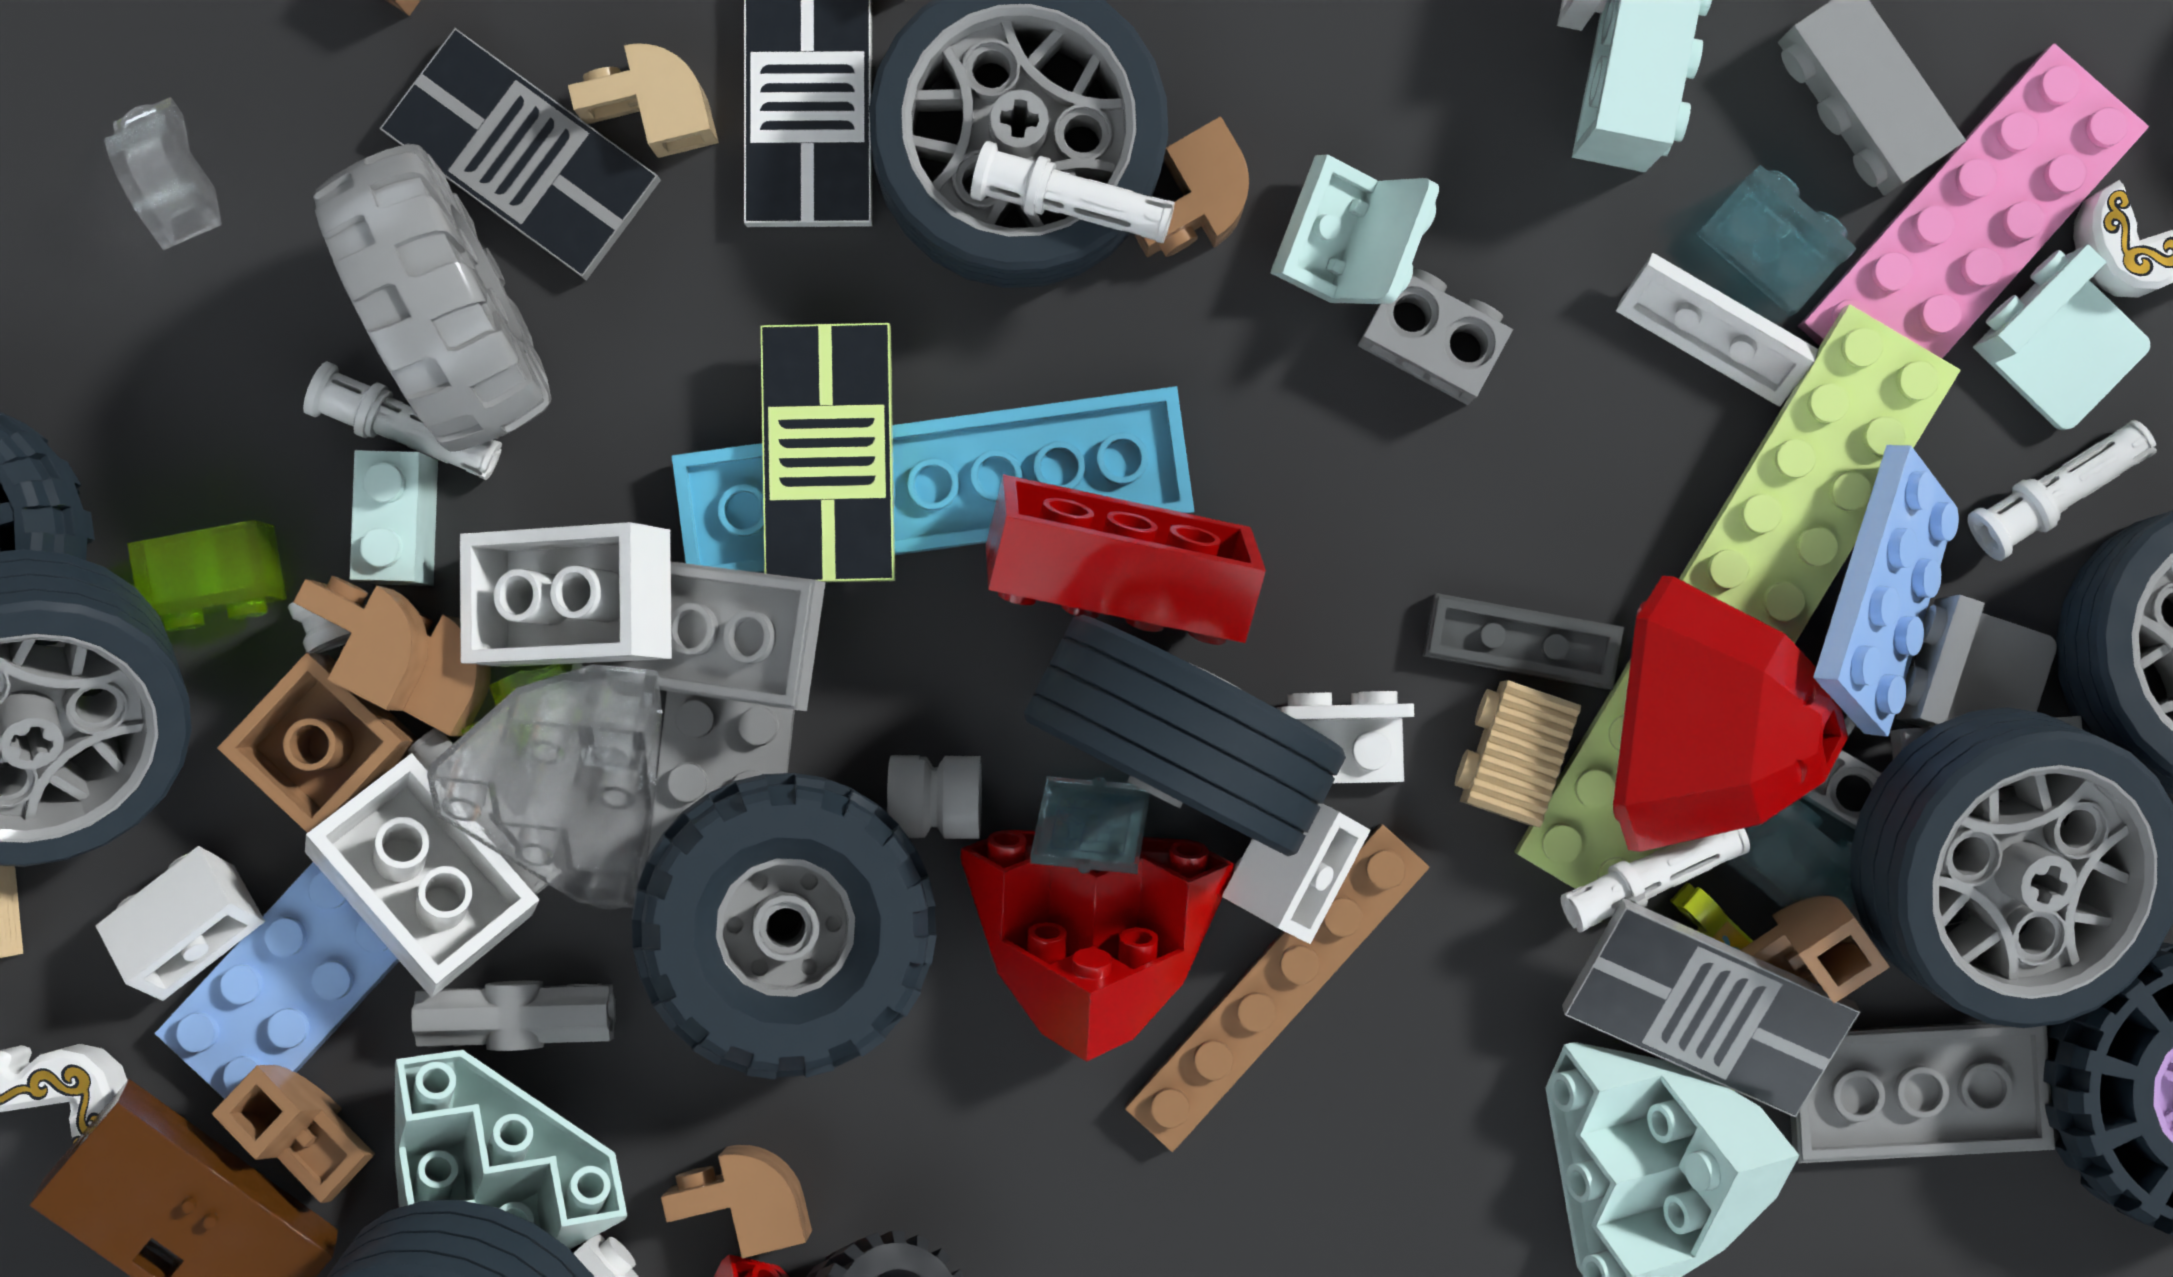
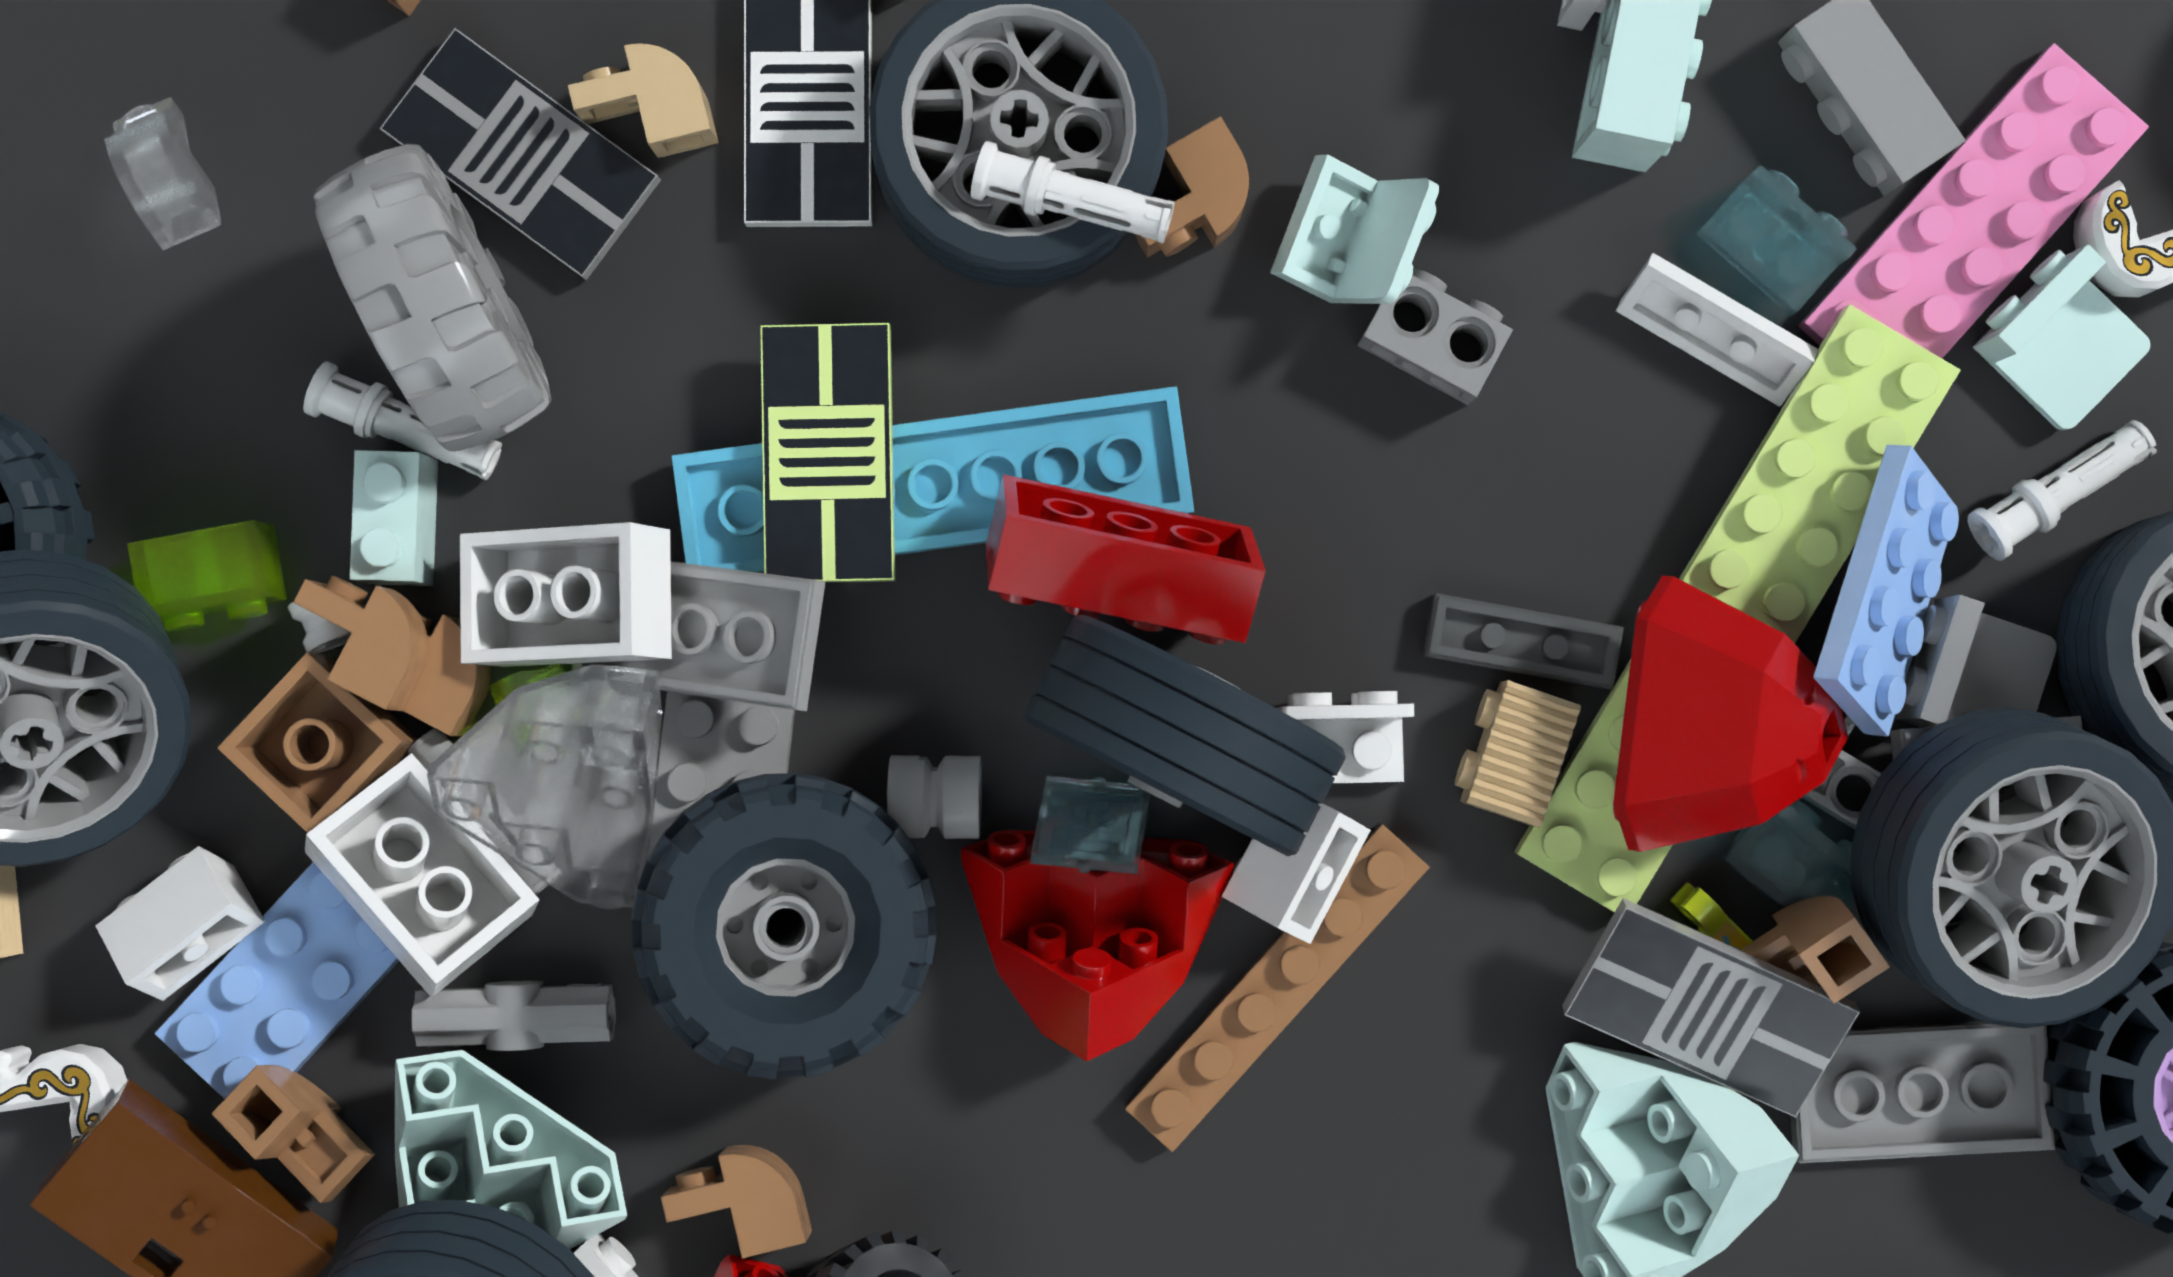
(1650, 876): white pin -> none

